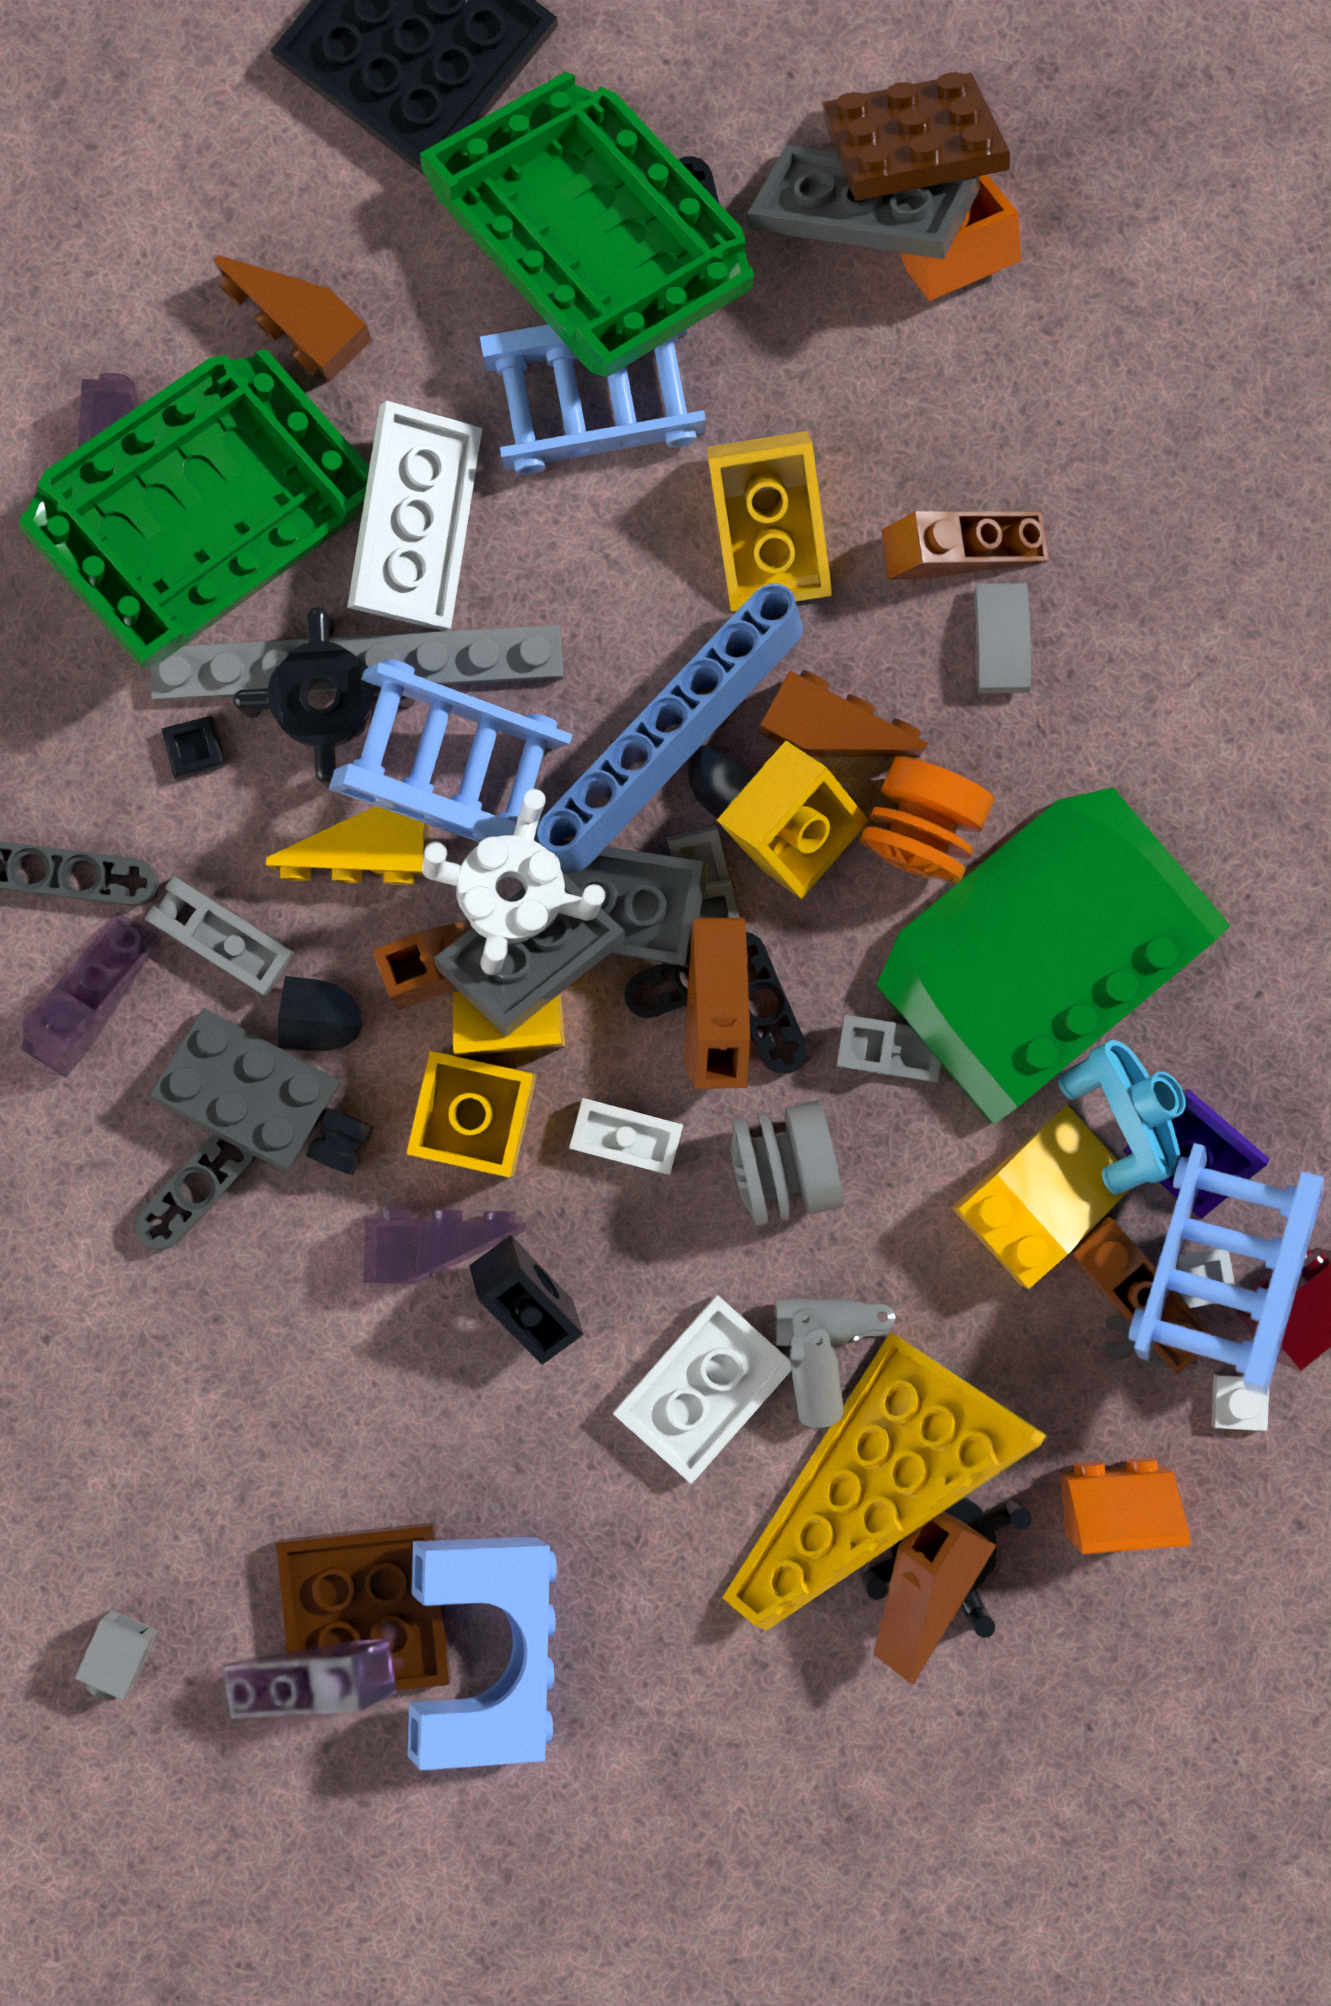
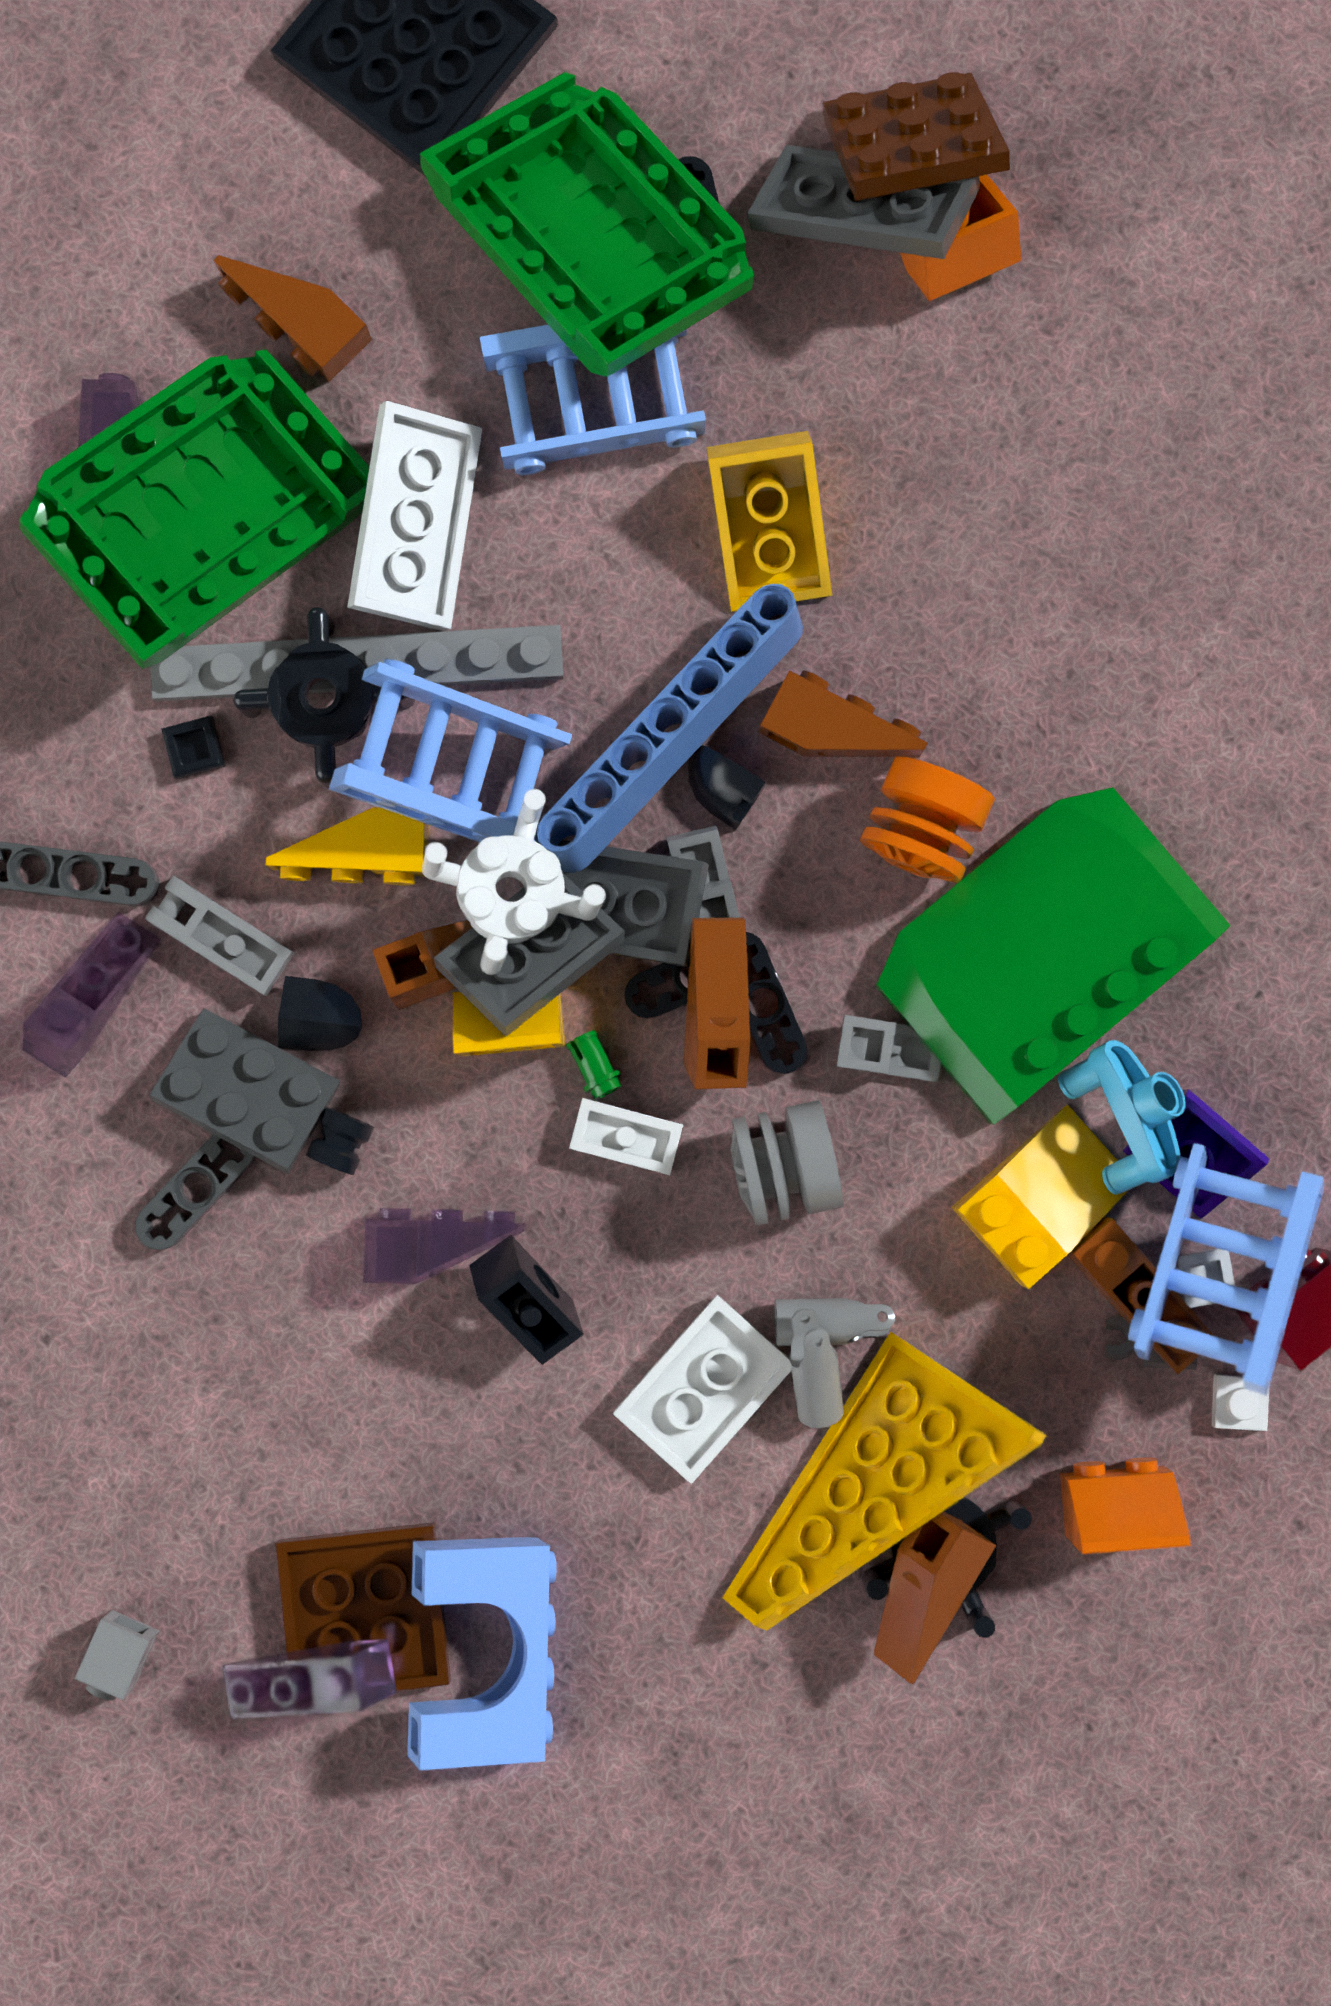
(471, 1114): yellow brick -> none
(594, 1065): none -> green pin
(793, 819): yellow brick -> none
(962, 542): dark orange slope -> none
(1002, 638): light grey slope -> none

